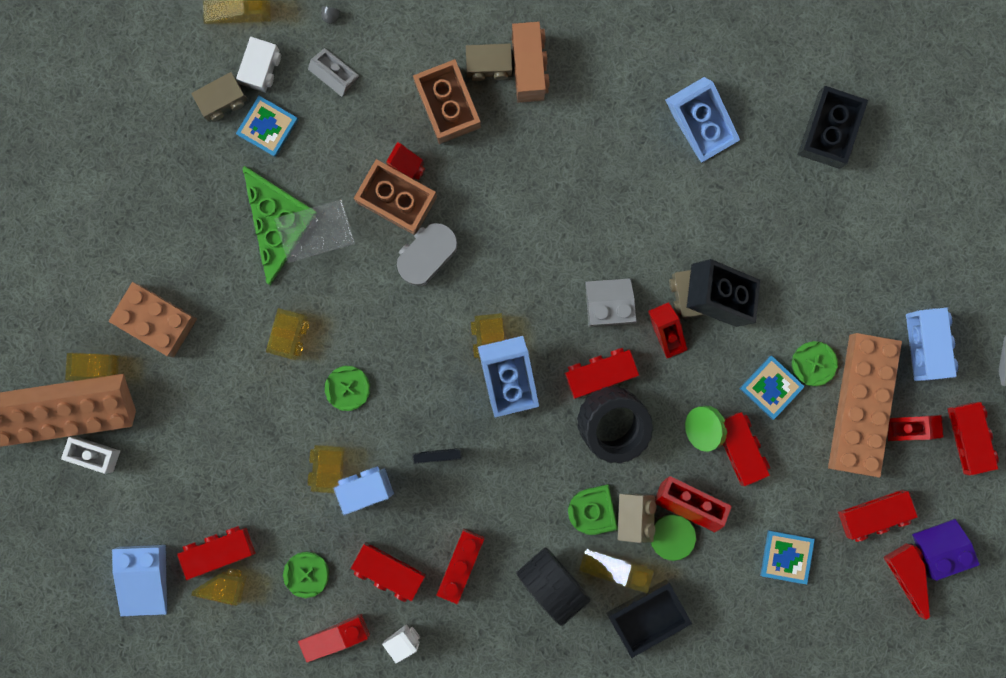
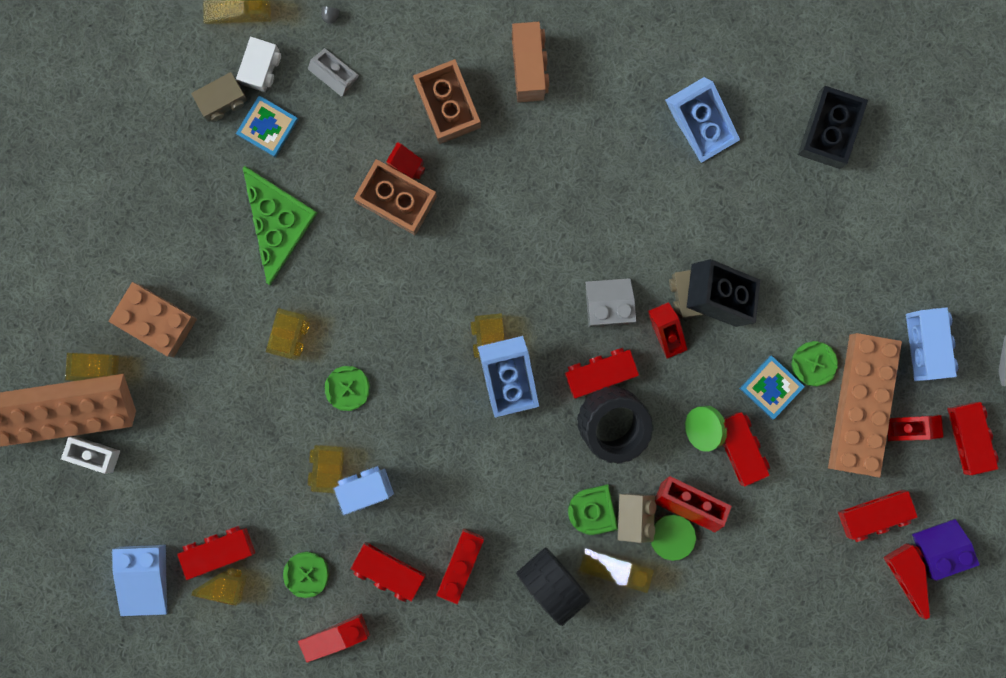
(314, 231): clear piece -> none
(402, 643): white slope -> none
(426, 254): light grey brick -> none
(437, 455): black tile -> none
(488, 61): dark tan brick -> none
(649, 618): black piece -> none
(787, 557): tile -> none

